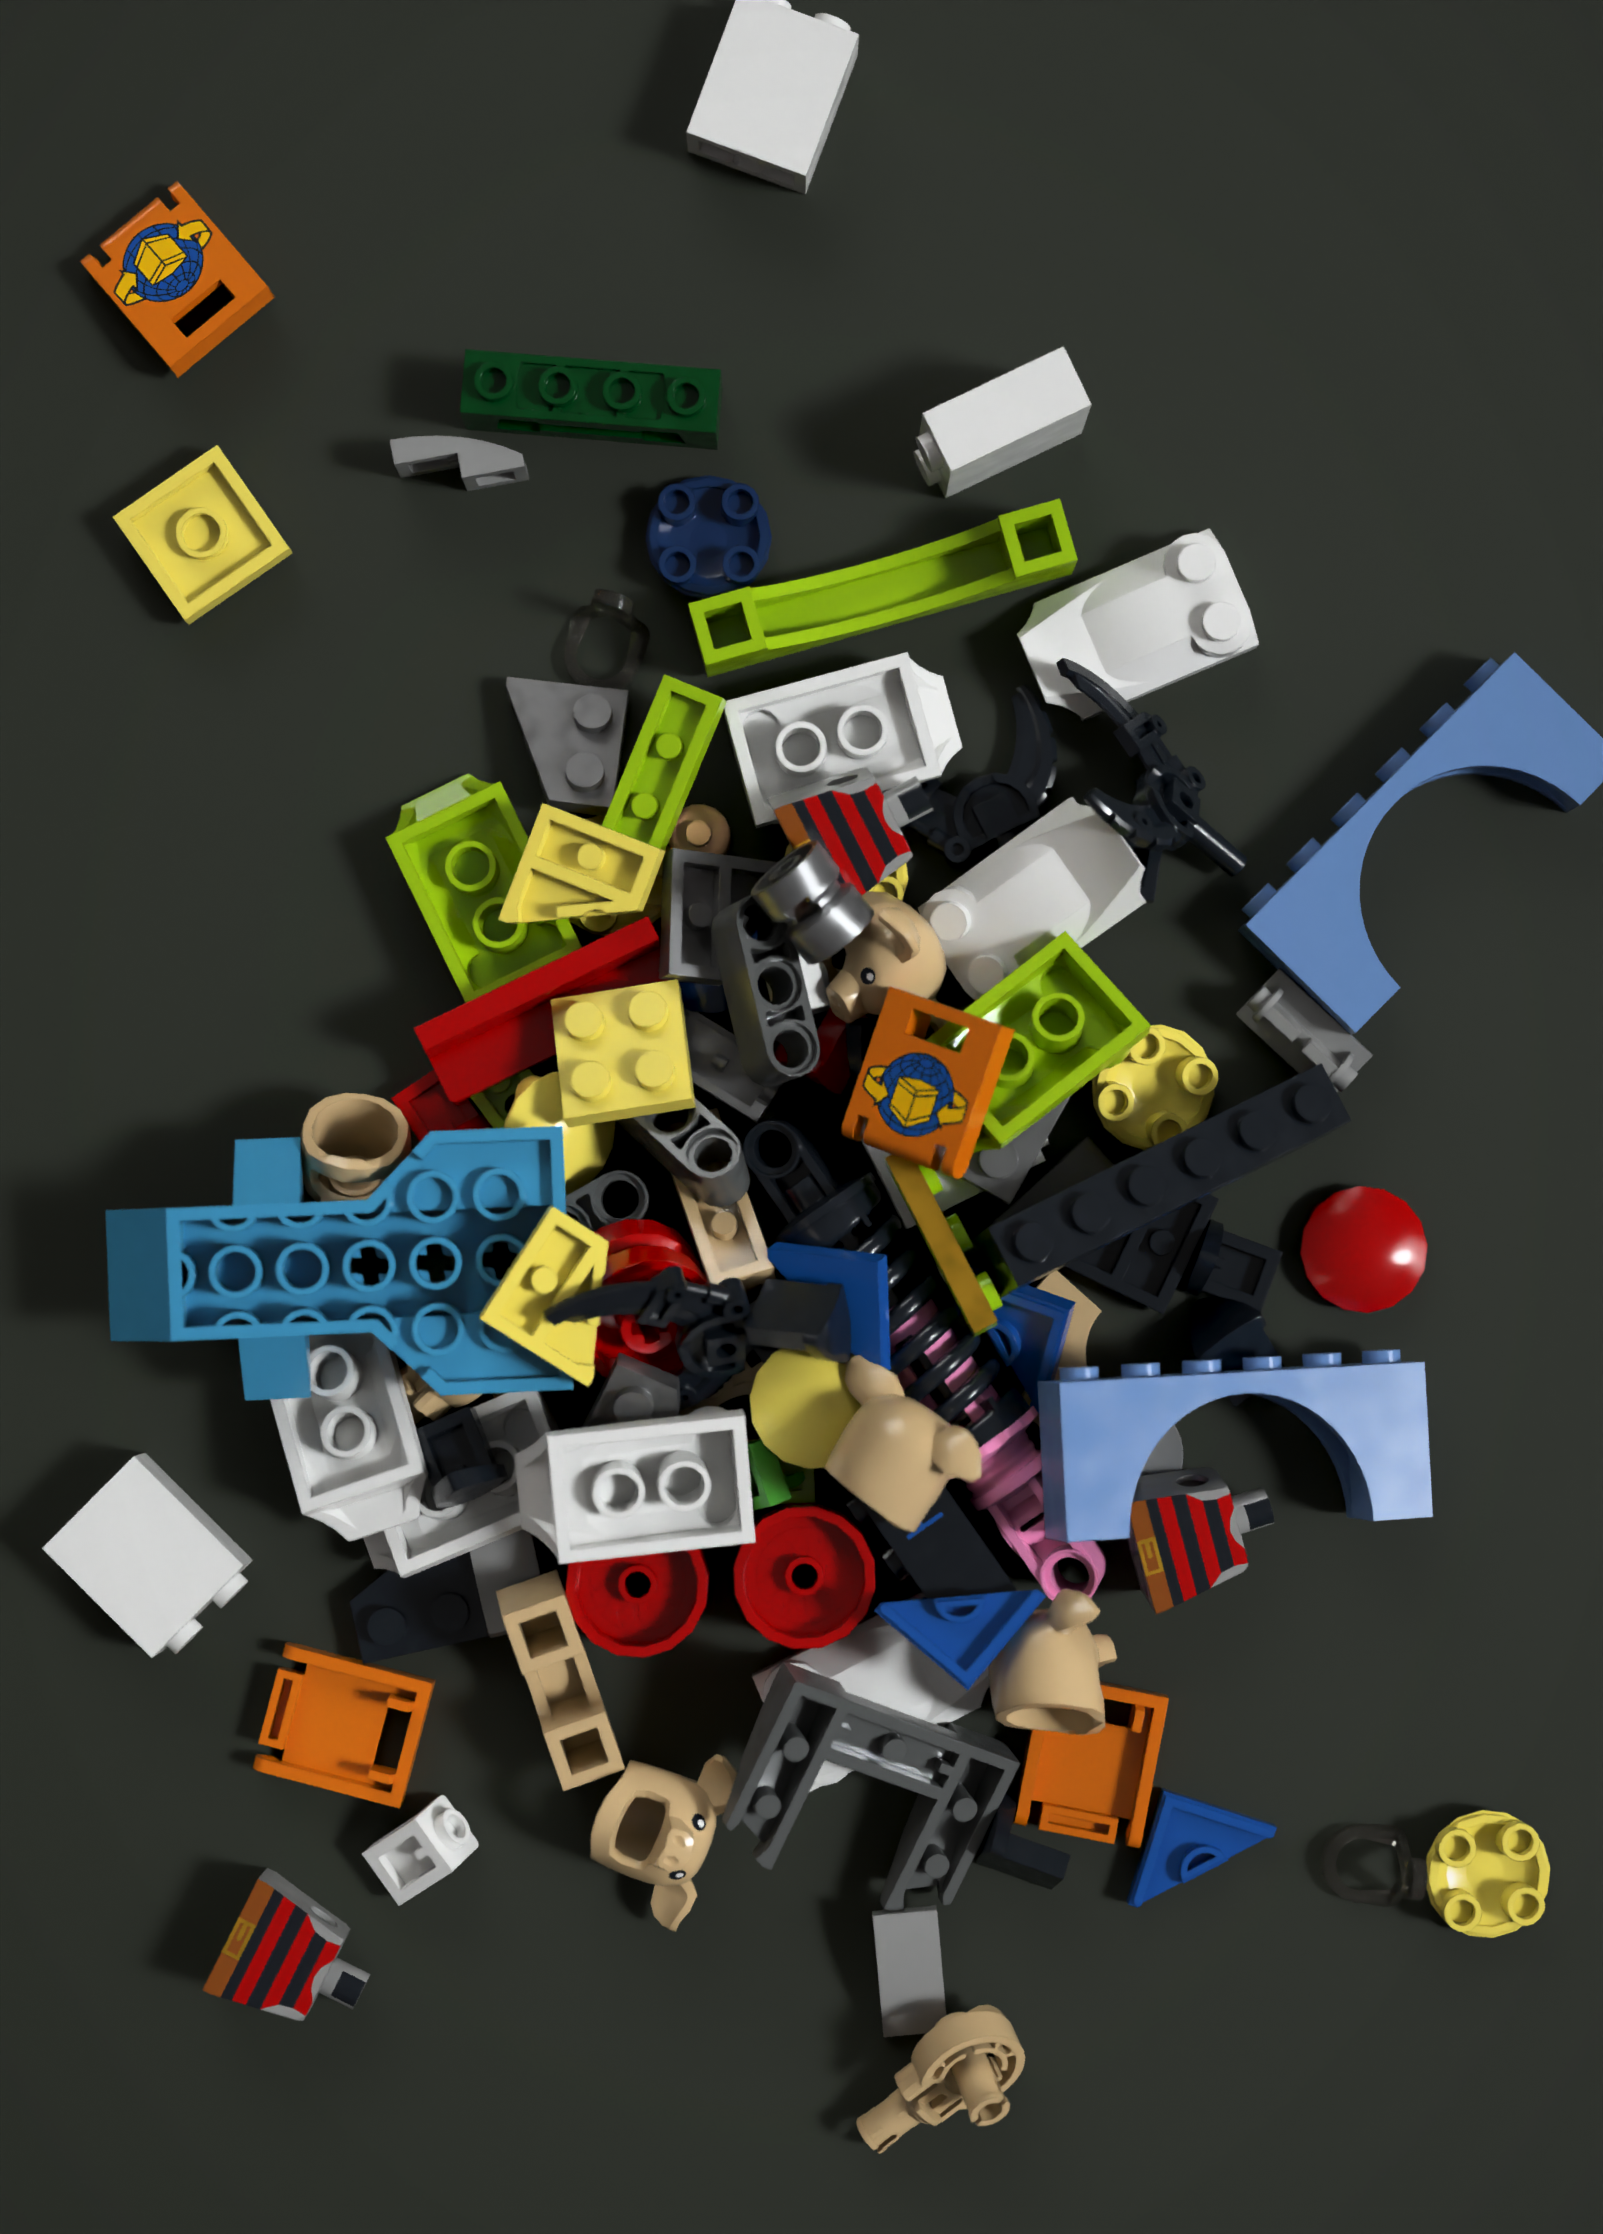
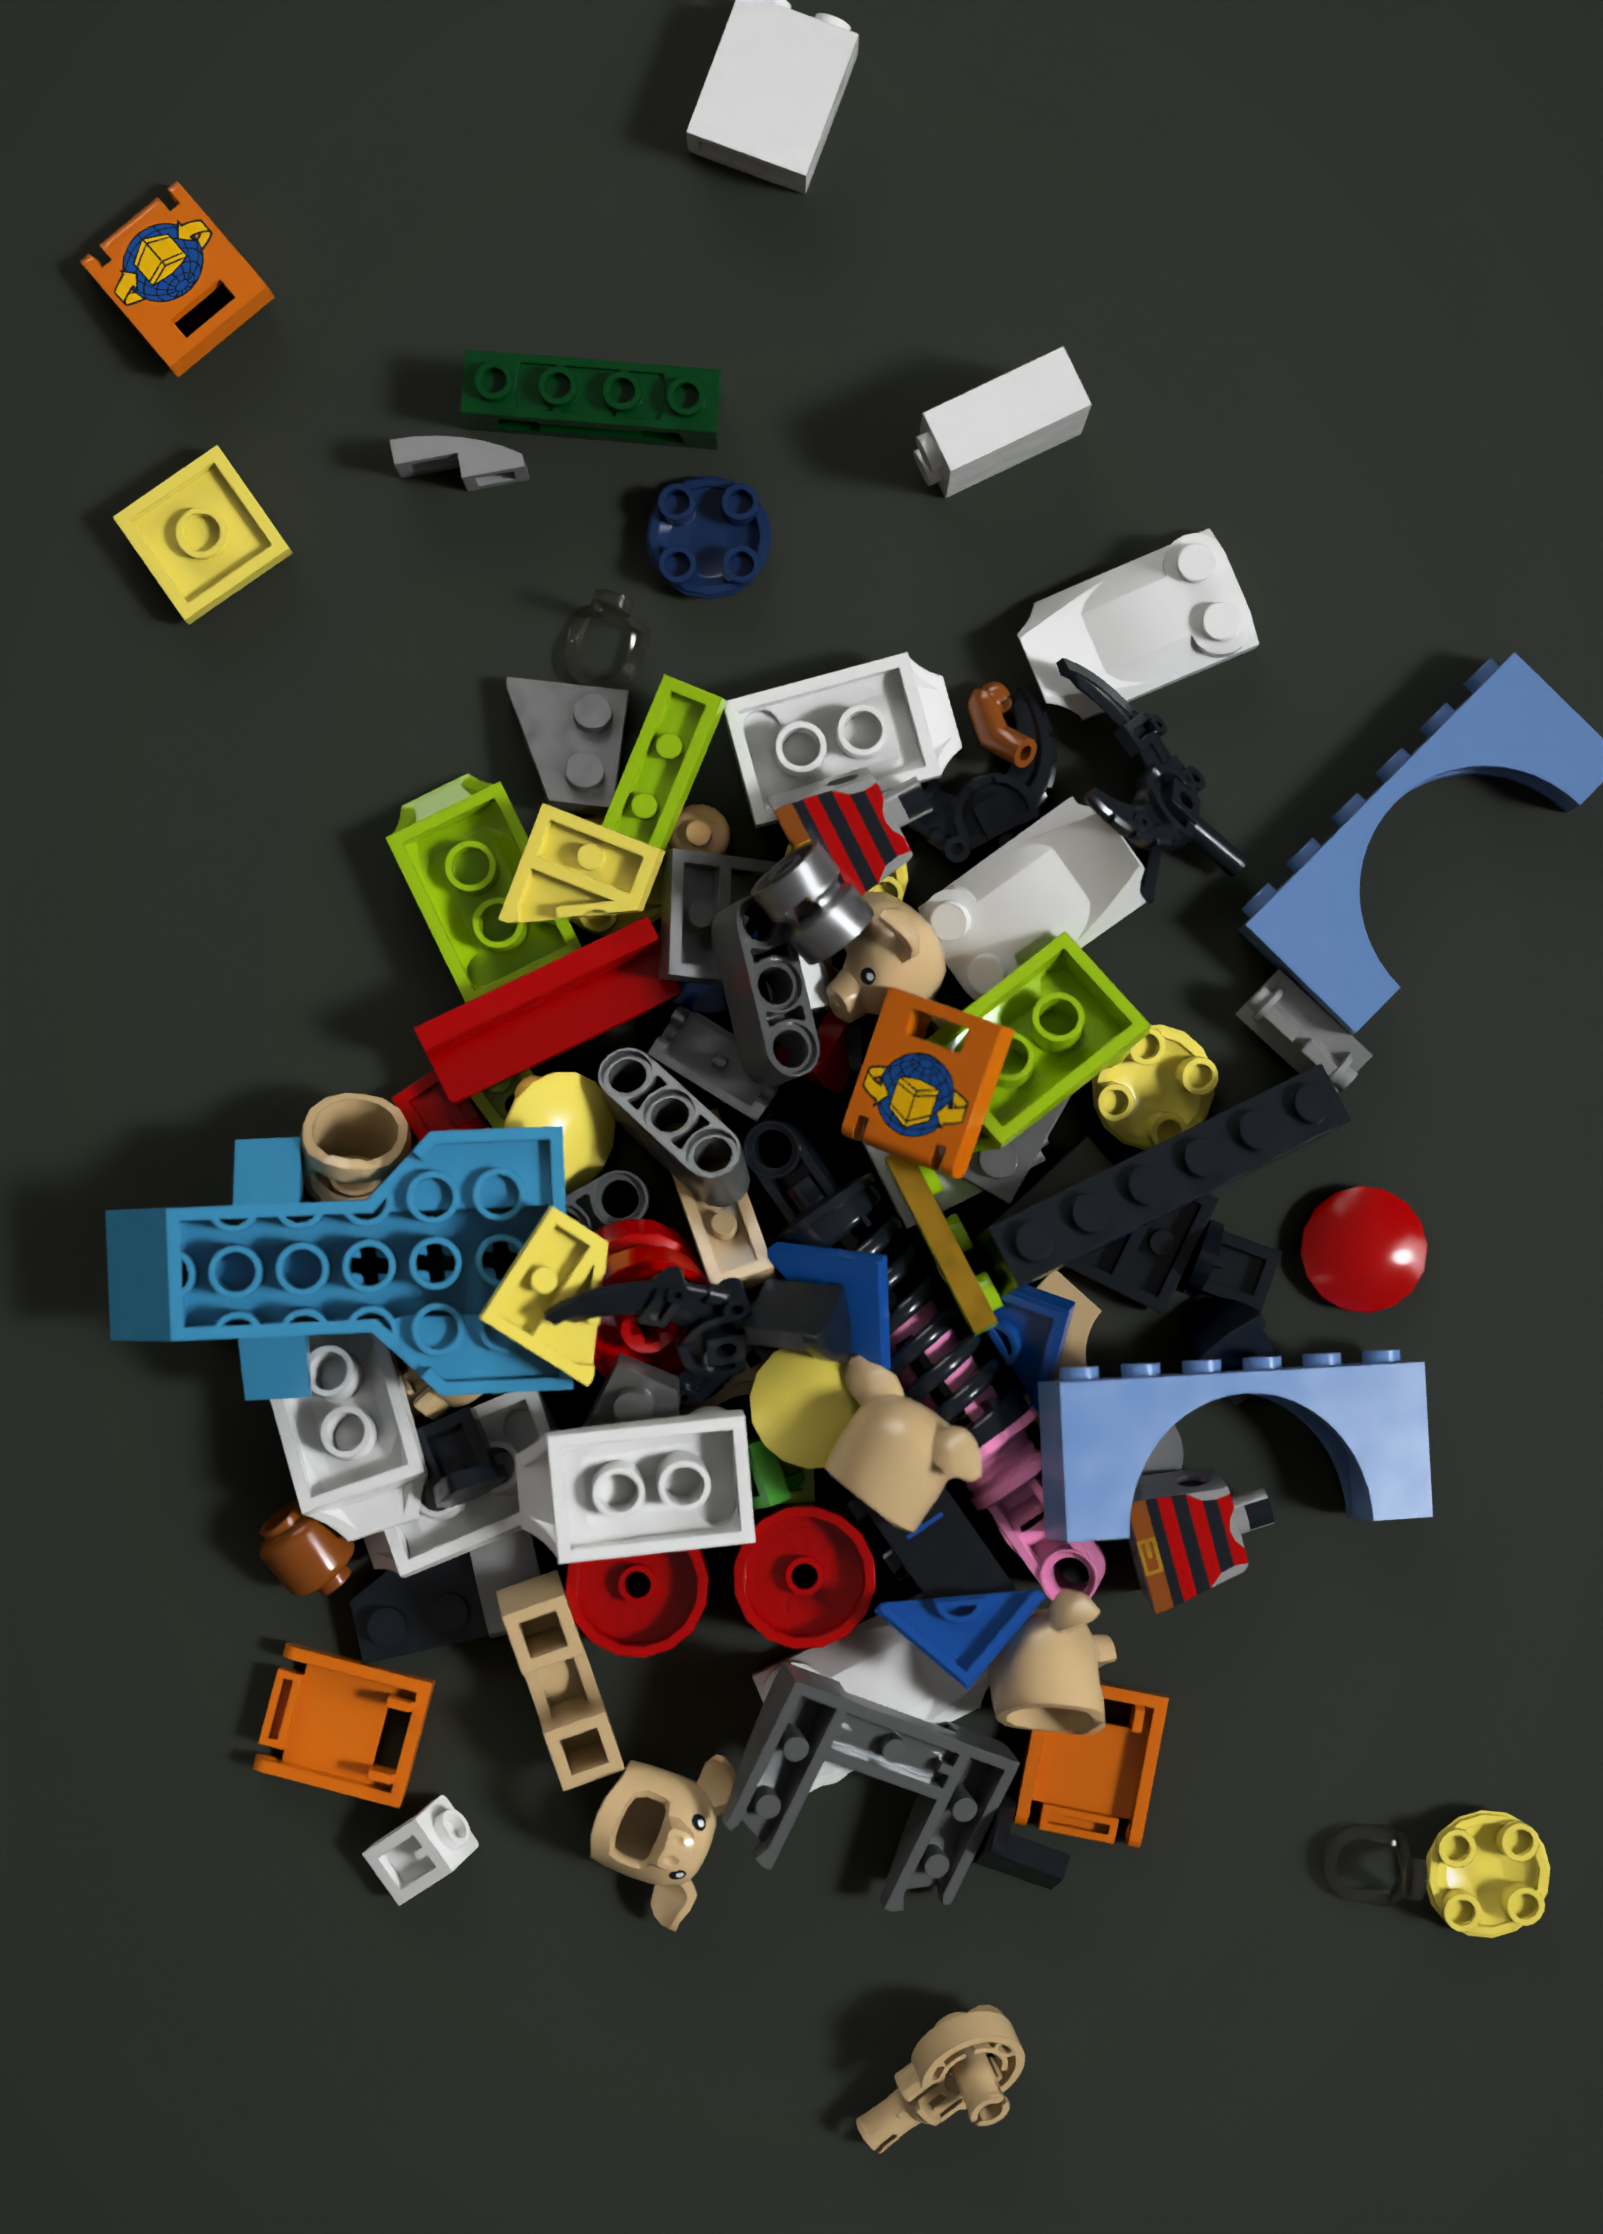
(149, 1556): white brick -> none
(285, 1954): torso -> none
(304, 1552): none -> dark orange head
(622, 1053): light yellow plate -> none
(832, 606): lime arch -> none
(909, 1970): light grey slope -> none
(992, 732): none -> dark orange arm
(1188, 1841): blue tile -> none

